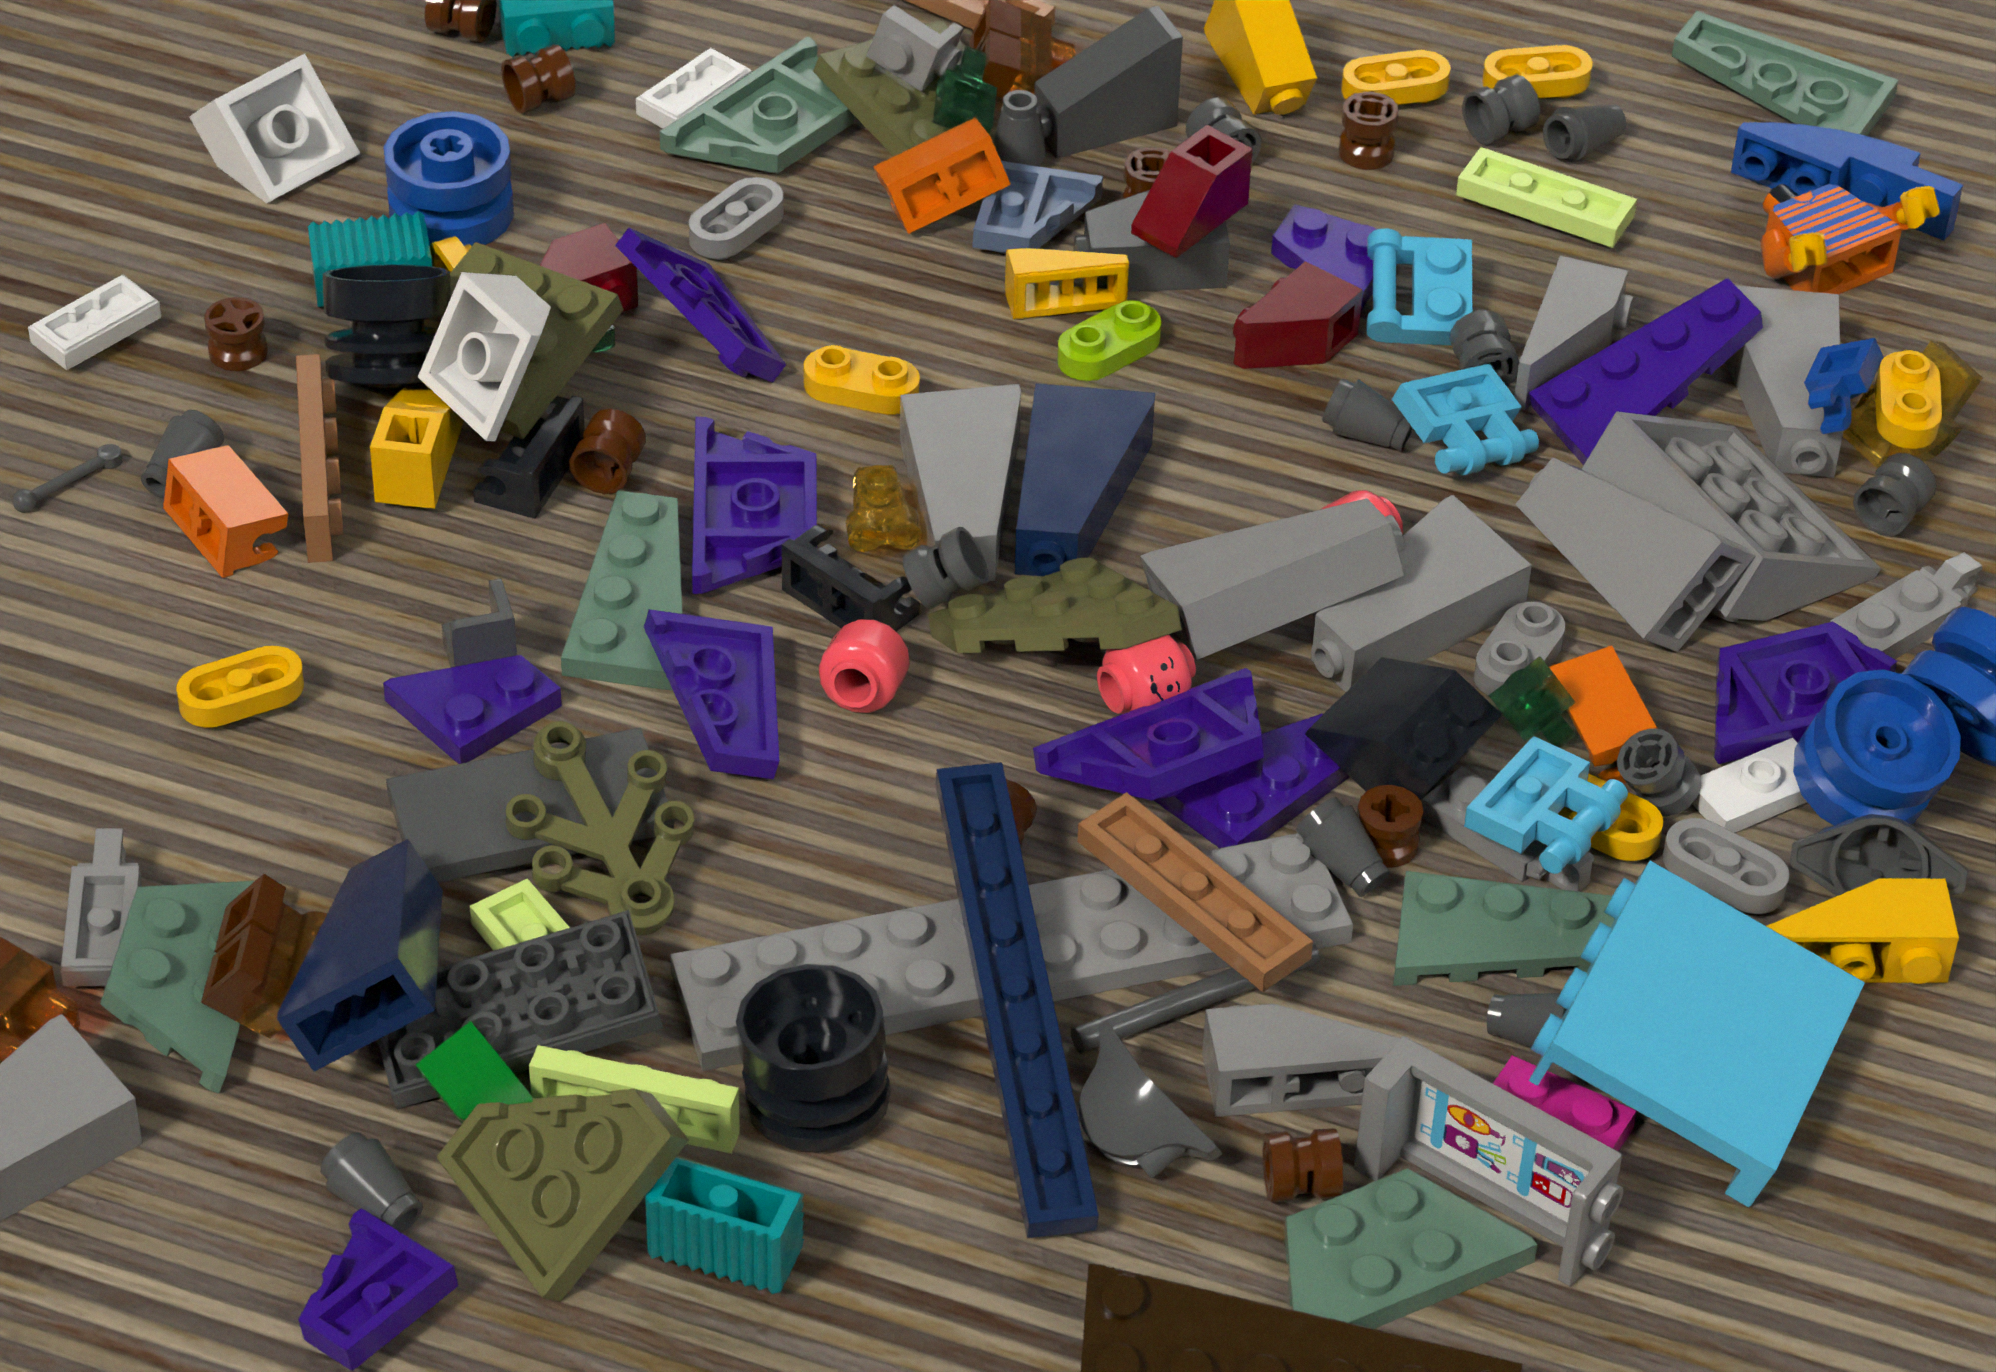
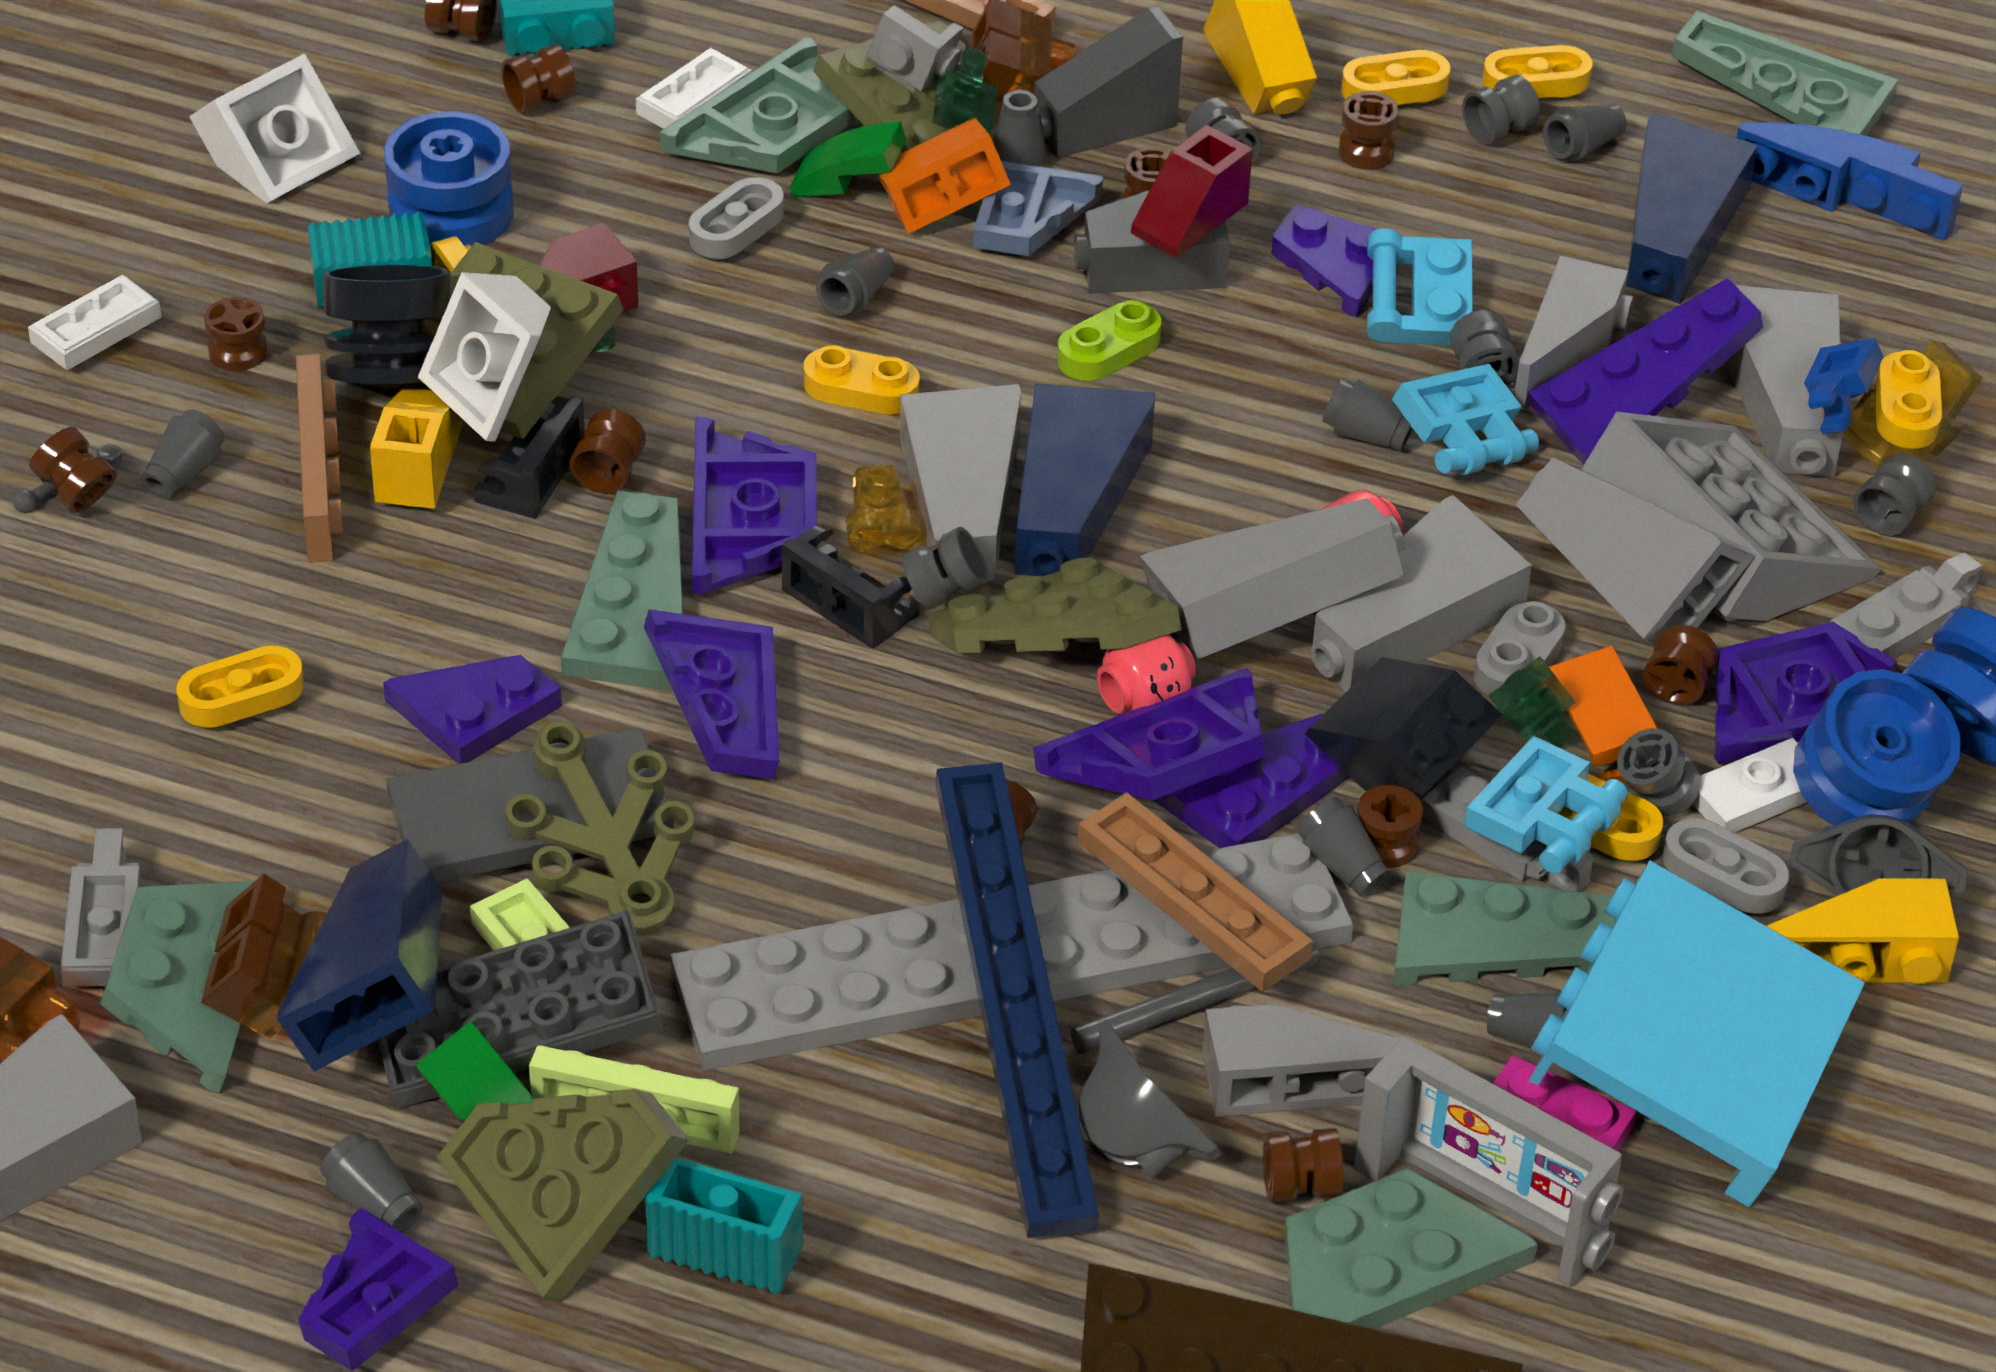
(73, 470): none -> reddish brown wheel
(222, 508): orange hinge -> none
(485, 635): dark grey panel -> none
(705, 303): dark purple wing -> none
(813, 1057): black wheel -> none
(853, 281): none -> dark grey cone
(855, 152): none -> green slope
(864, 666): coral head -> none
(1045, 265): yellow slope -> none
(1298, 321): dark red slope -> none
(1546, 197): yellowish green plate -> none
(1680, 664): none -> reddish brown wheel
(1684, 202): none -> dark blue slope
(1834, 239): orange torso -> none

